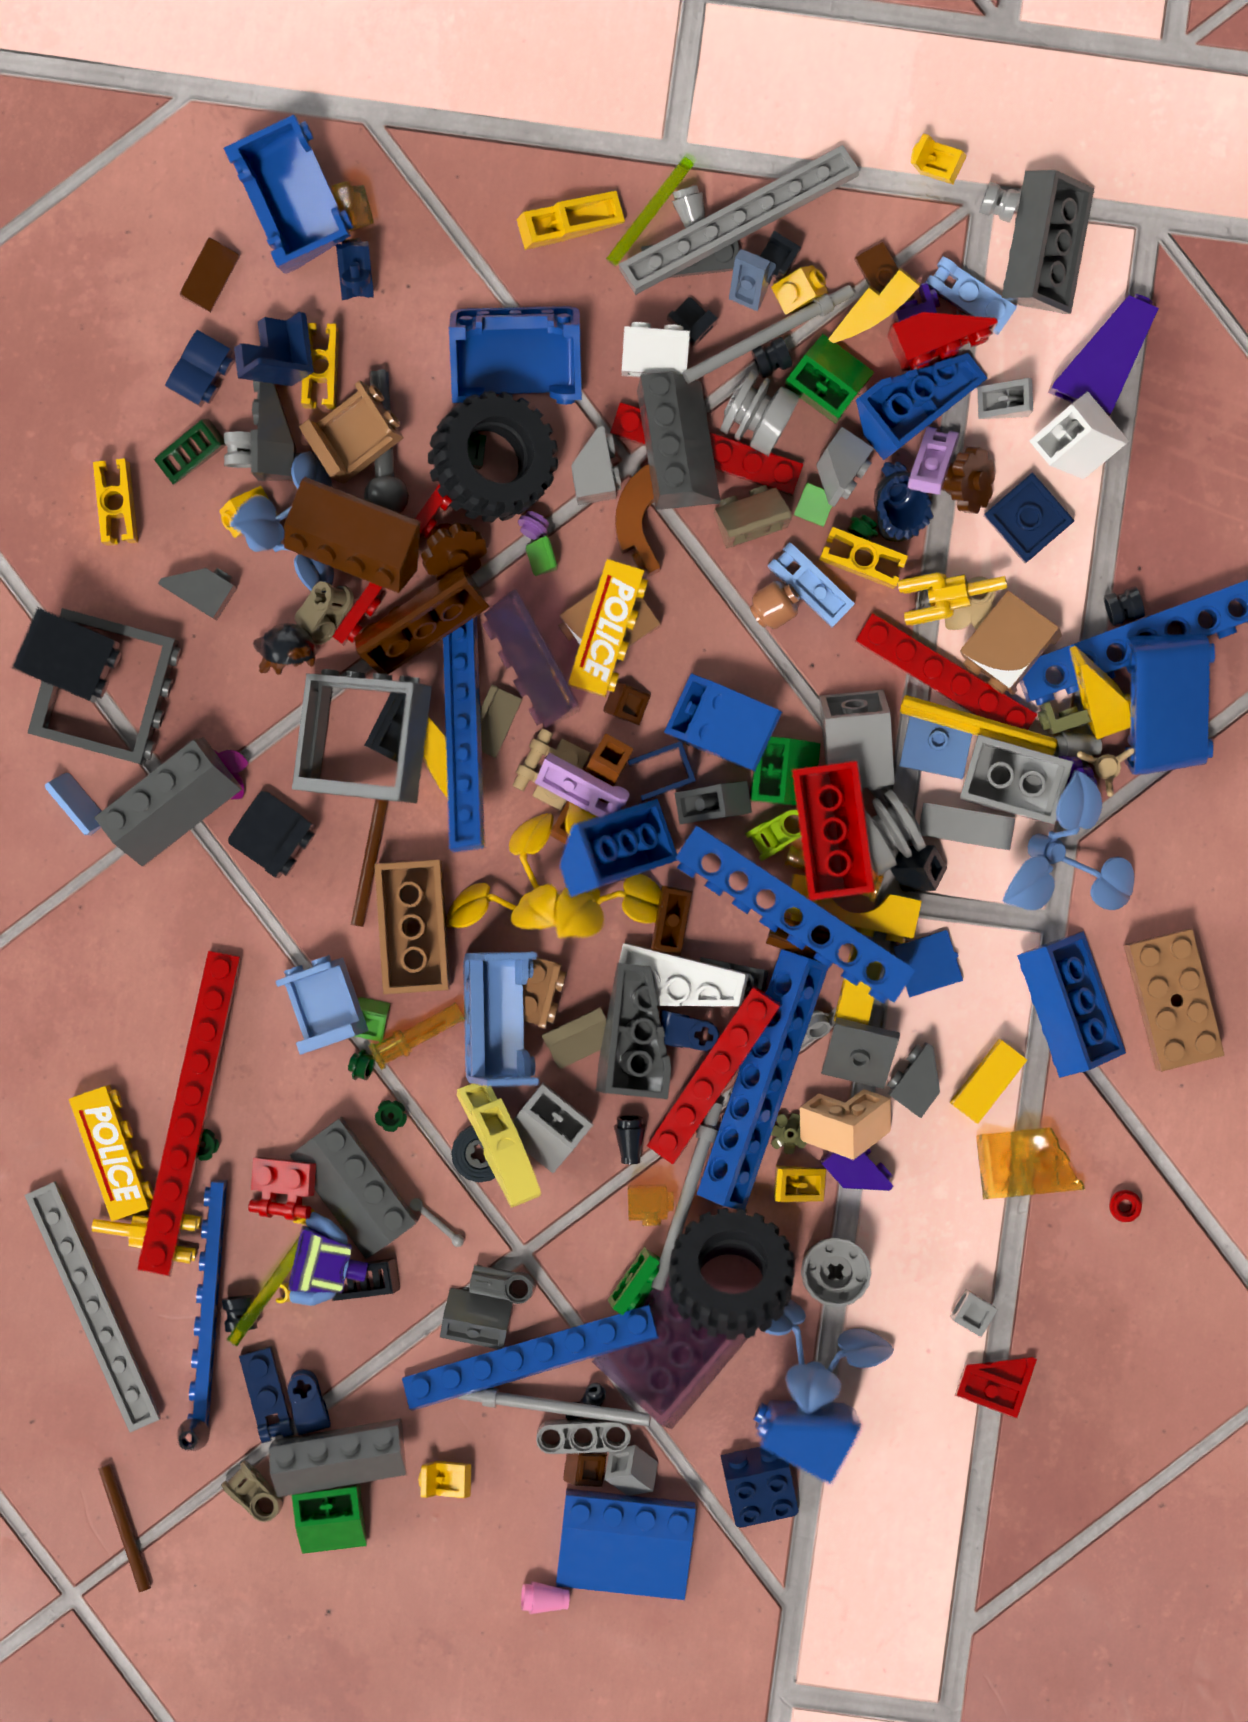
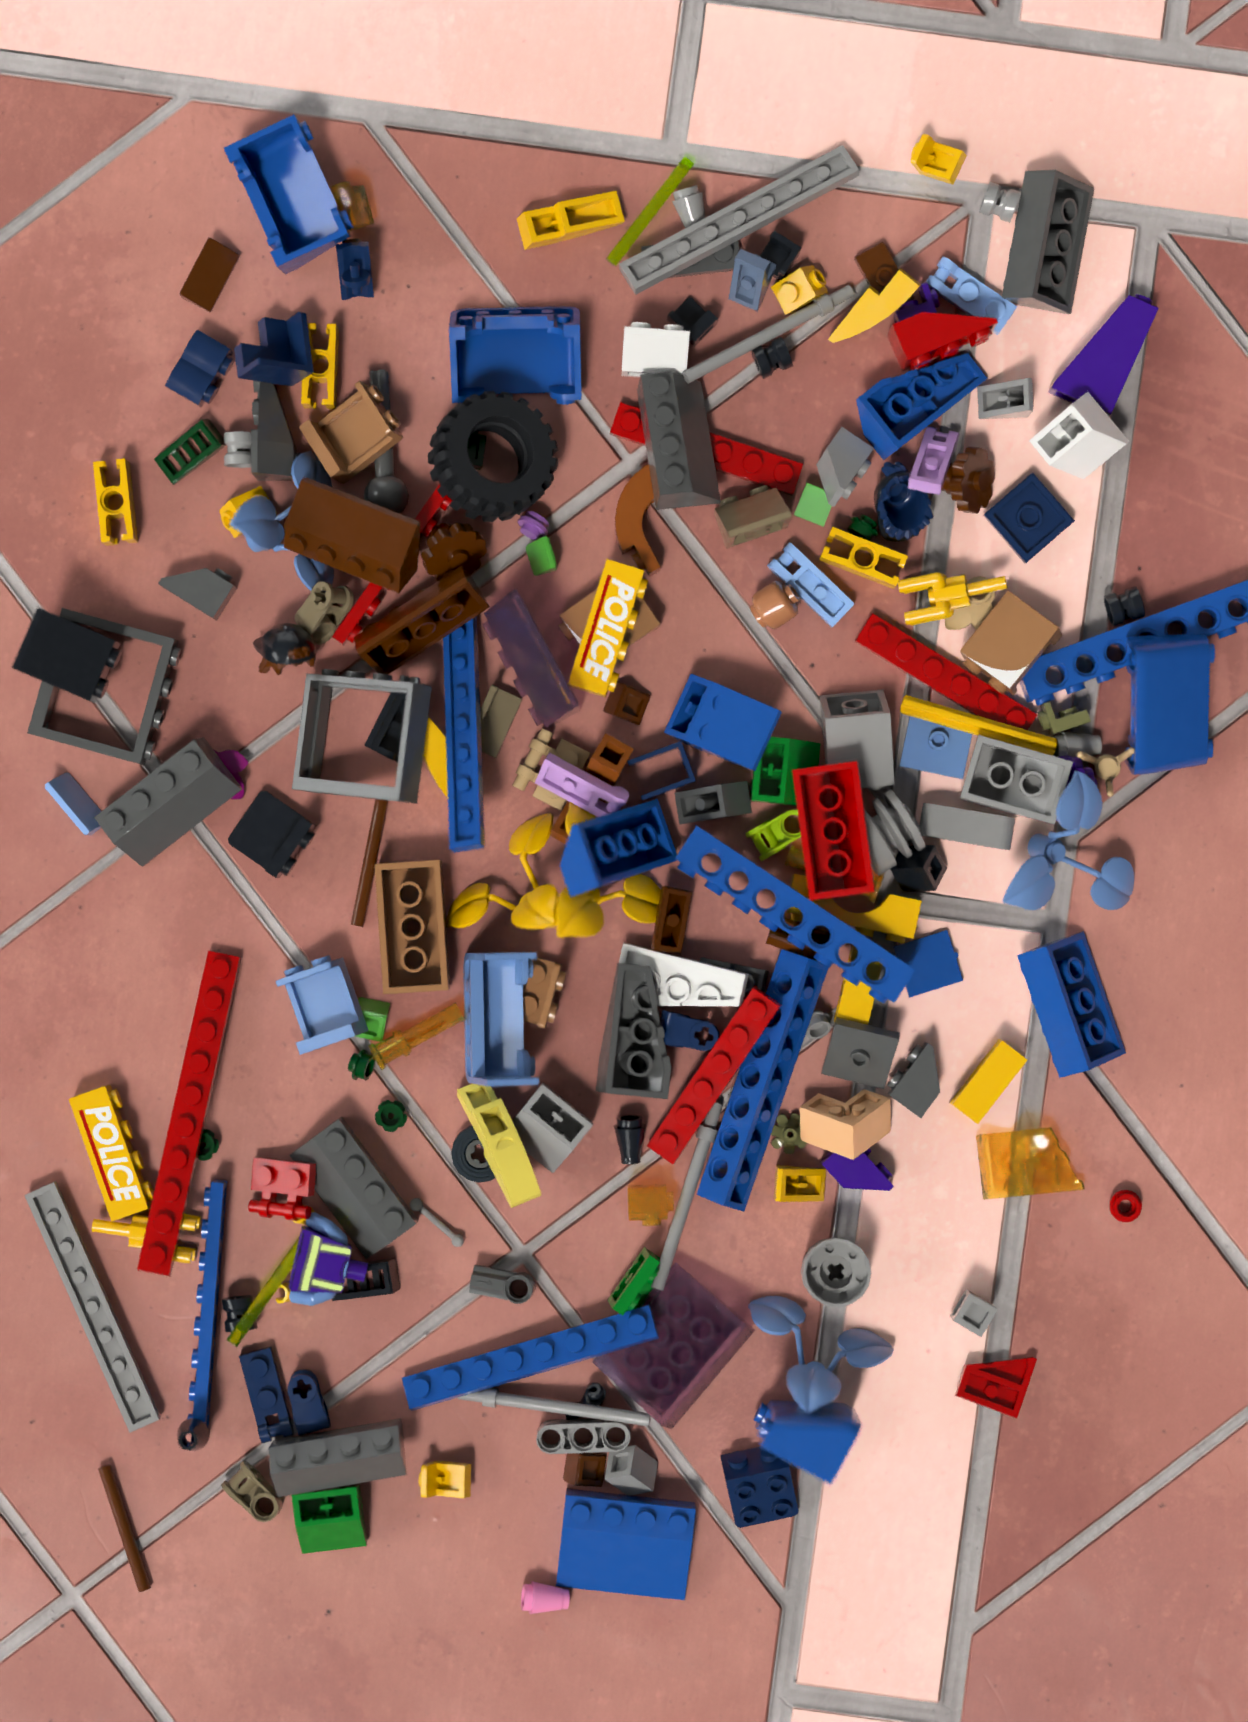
(475, 1319): dark grey panel -> none
(576, 1038): dark tan panel -> none
(592, 470): light grey slope -> none
(731, 1235): black tyre -> none
(759, 412): light grey wheel -> none
(828, 378): green slope -> none
(1101, 697): yellow slope -> none
(1166, 968): medium nougat brick -> none

